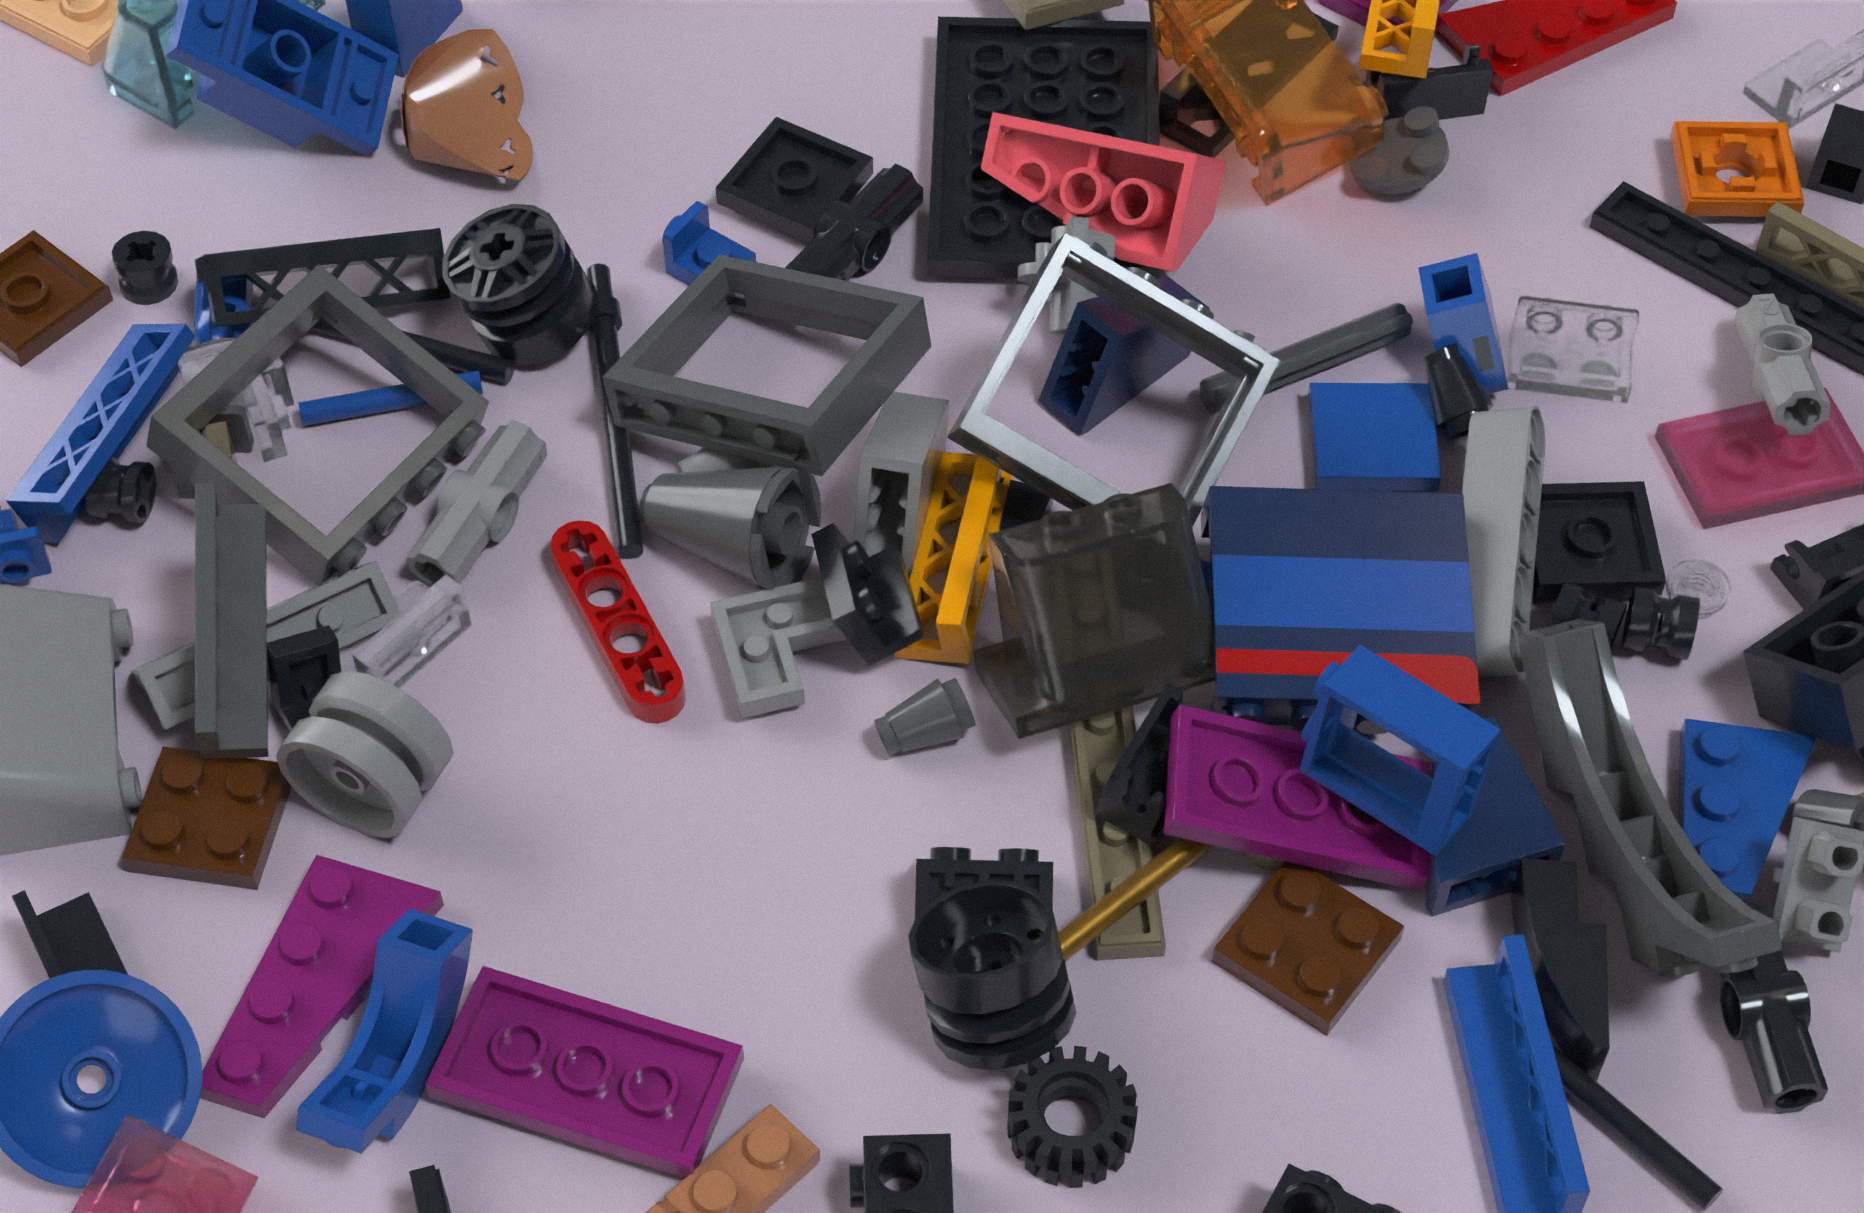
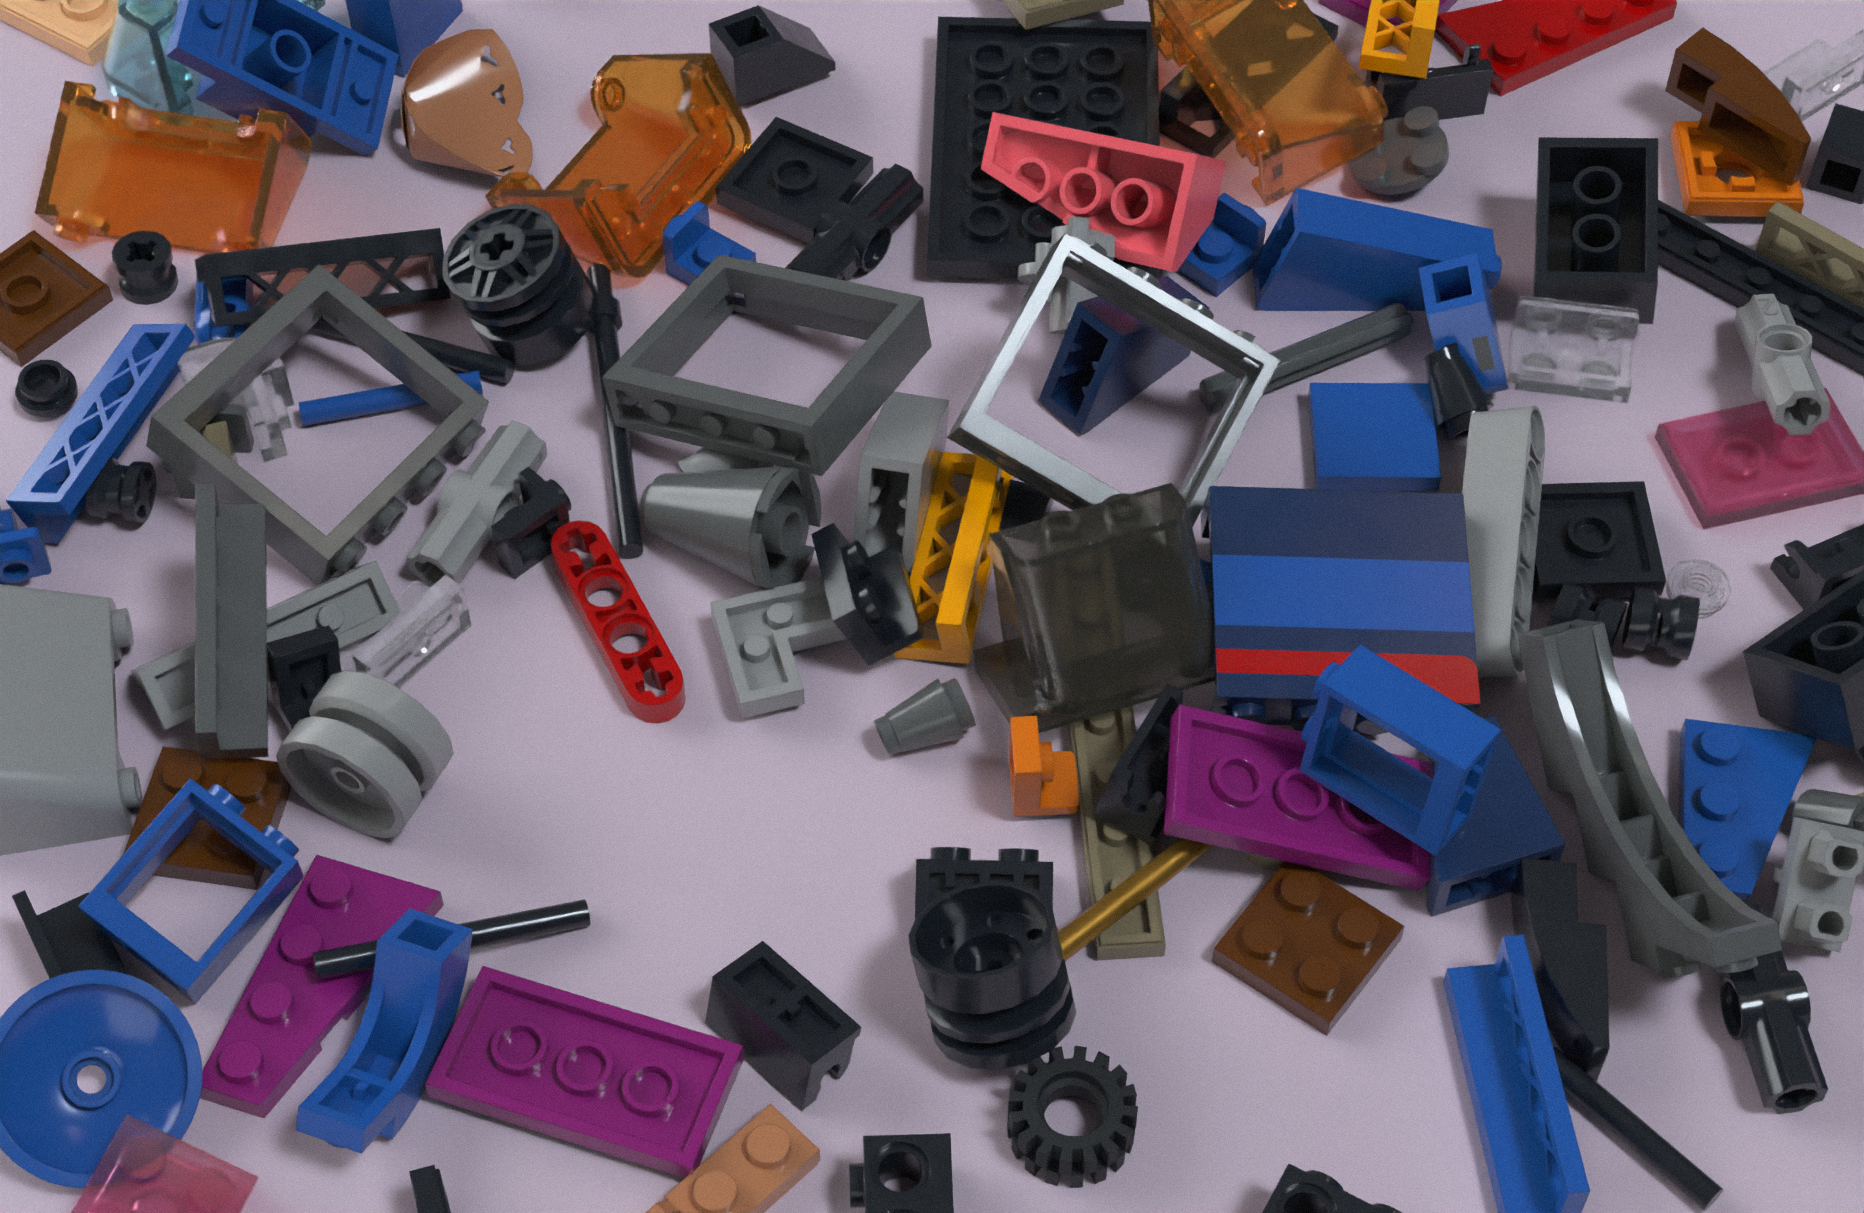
(45, 388): none -> black plate
(169, 173): none -> clear orange windscreen
(222, 811): none -> blue window
(485, 933): none -> black bar
(526, 531): none -> black bracket
(660, 148): none -> clear orange windscreen
(765, 53): none -> black slope
(782, 1022): none -> black hinge
(1039, 778): none -> orange bracket
(1226, 246): none -> blue bracket
(1358, 255): none -> blue slope
(1597, 222): none -> black brick
(1739, 105): none -> reddish brown slope

